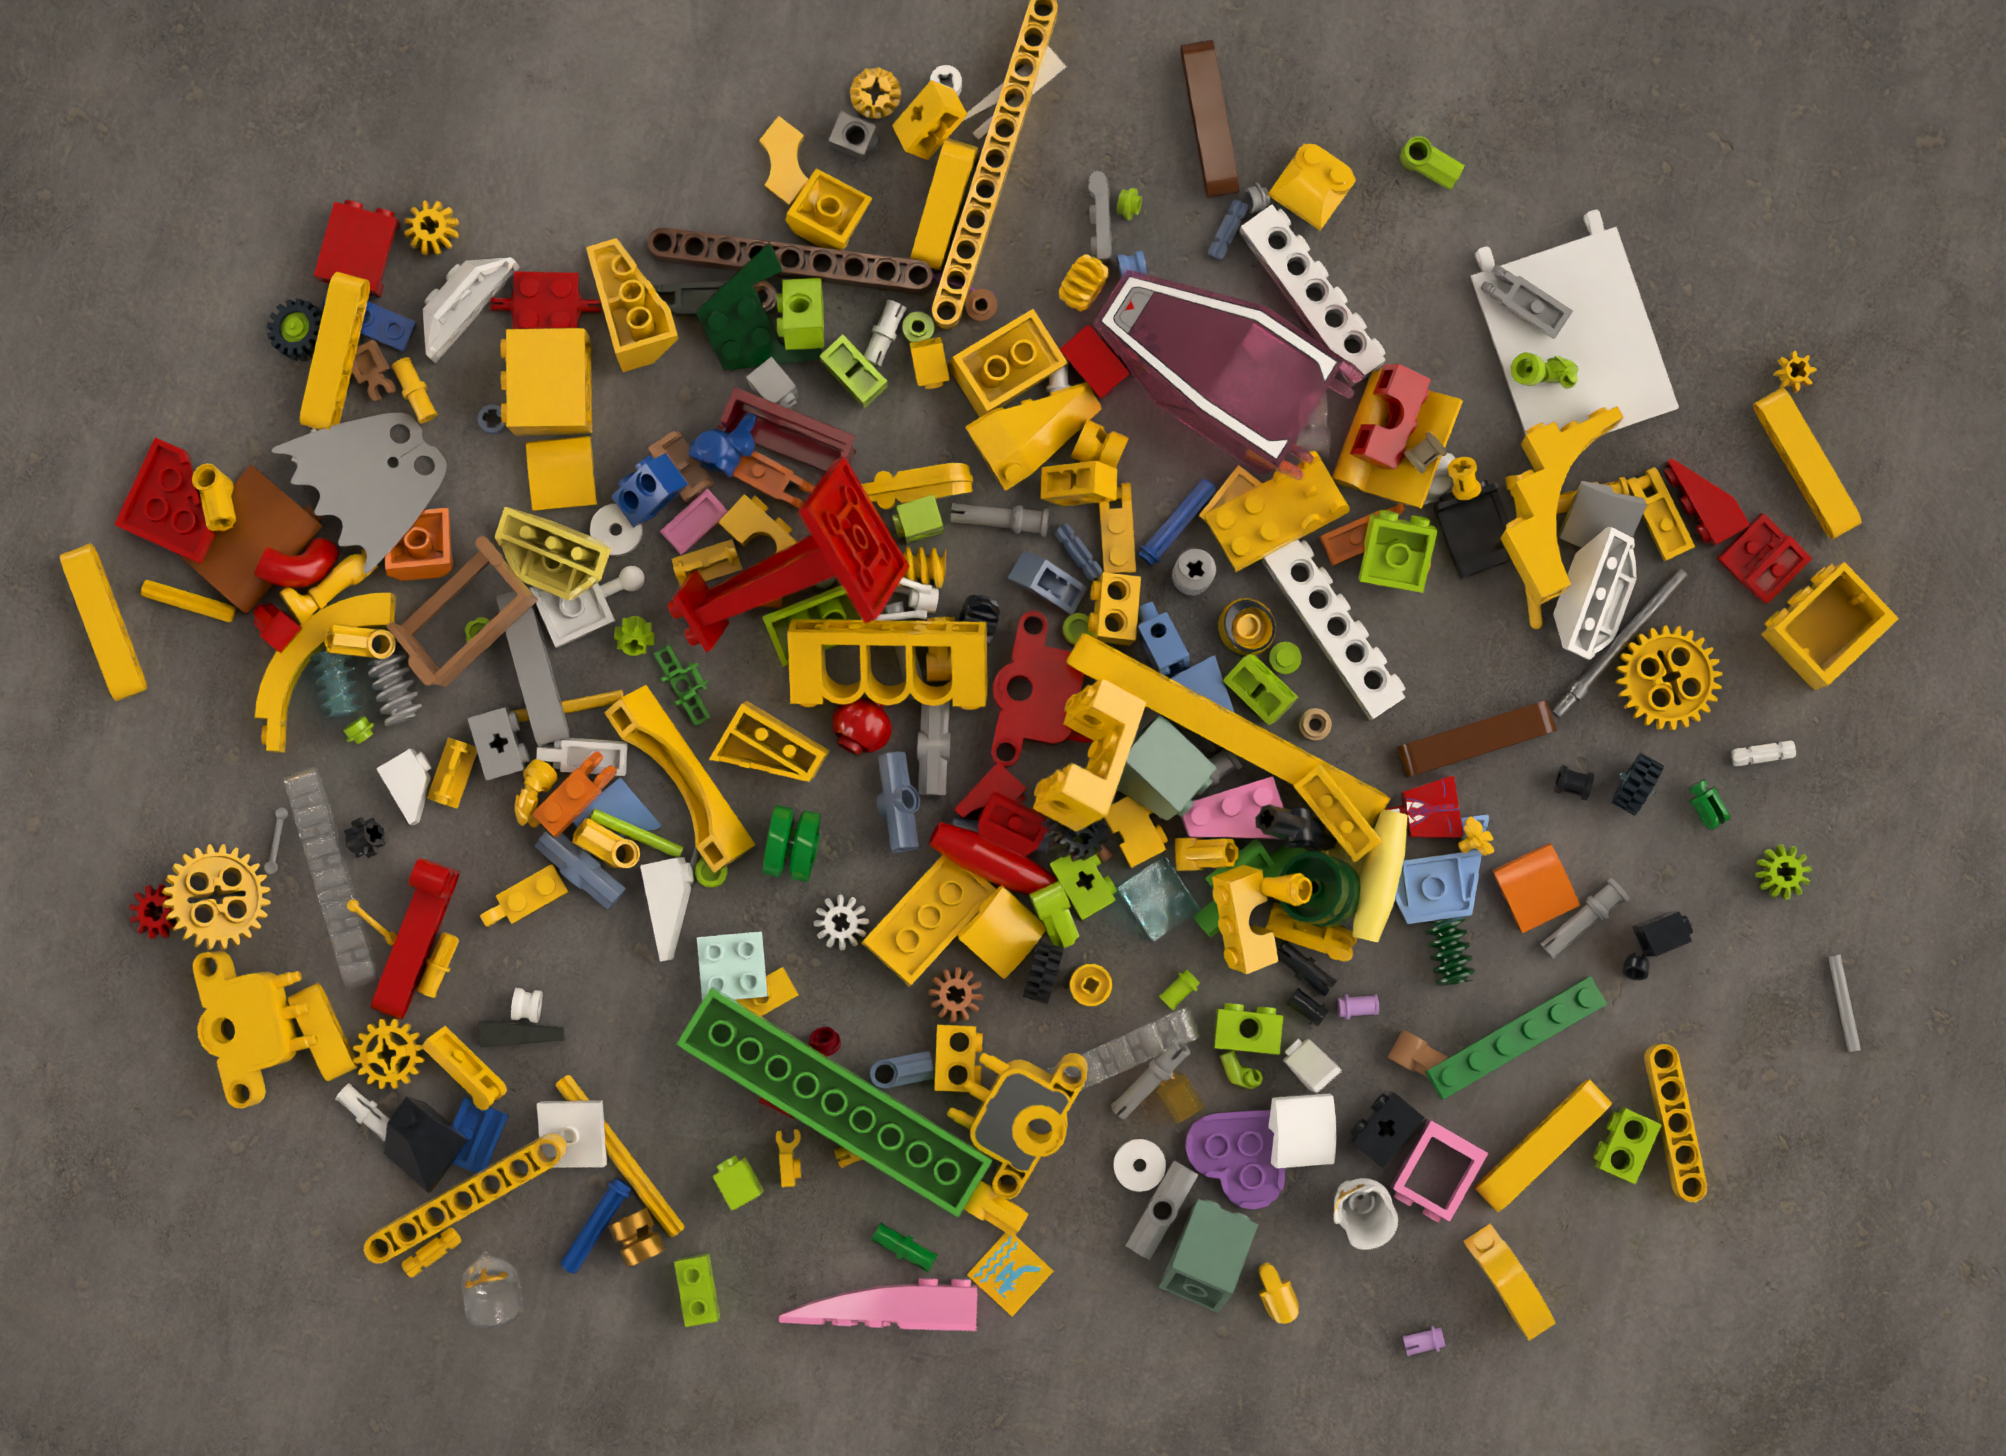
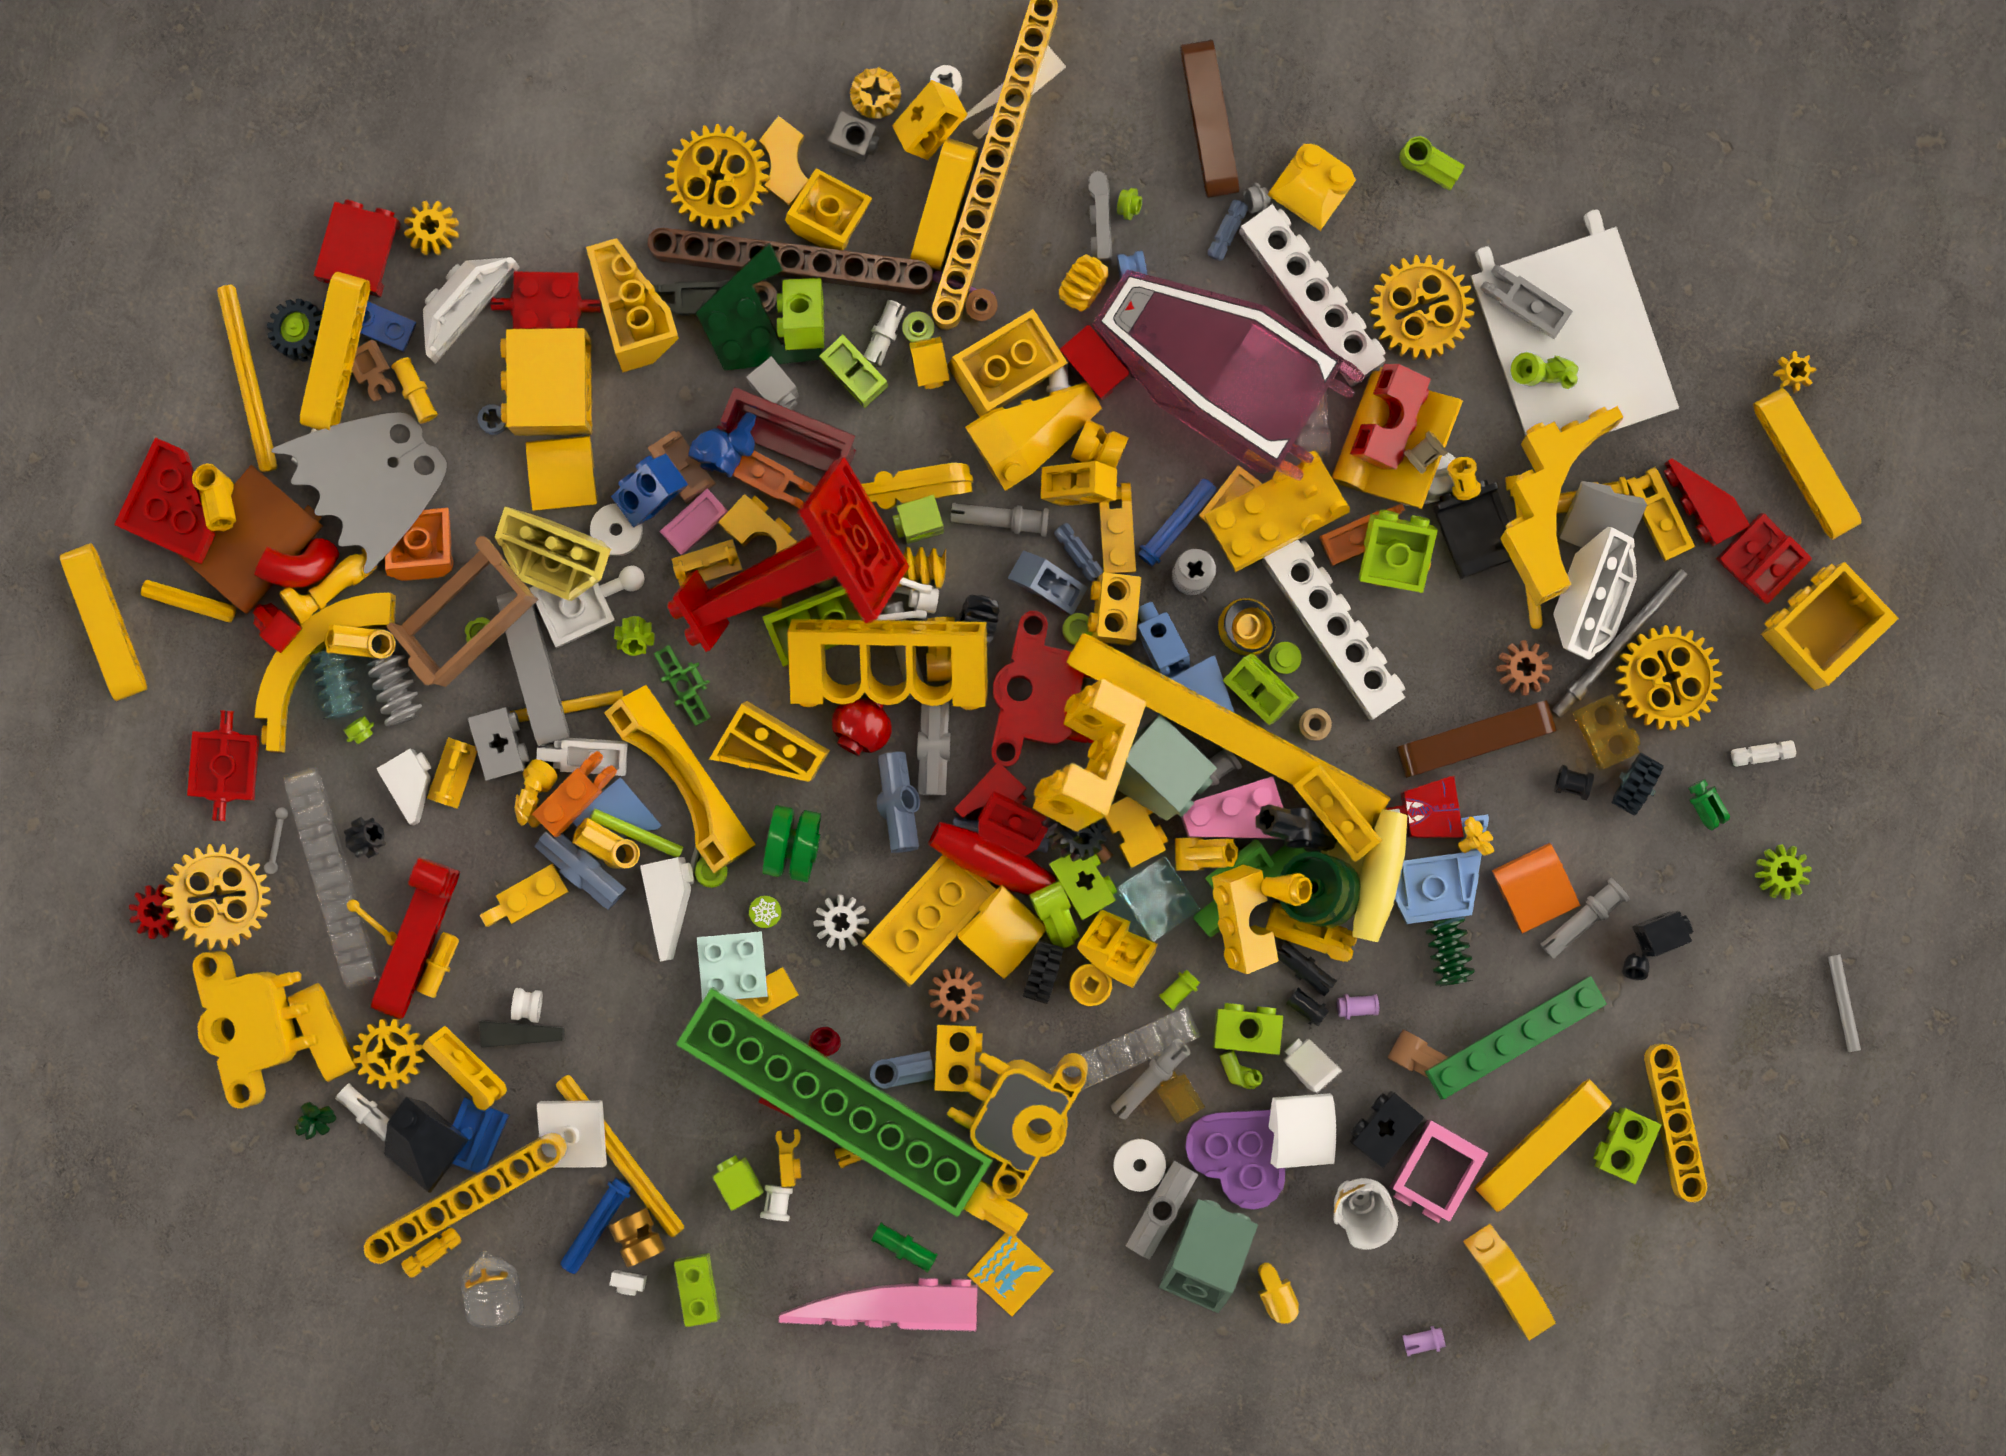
(223, 765): none -> red plate
(247, 378): none -> yellow axle
(314, 1120): none -> dark green plant
(627, 1282): none -> white plate
(689, 170): none -> yellow gear
(765, 912): none -> lime tile
(776, 1203): none -> white bush
(1116, 949): none -> yellow slope
(1433, 333): none -> yellow gear
(1517, 676): none -> nougat gear
(1598, 735): none -> clear yellow brick

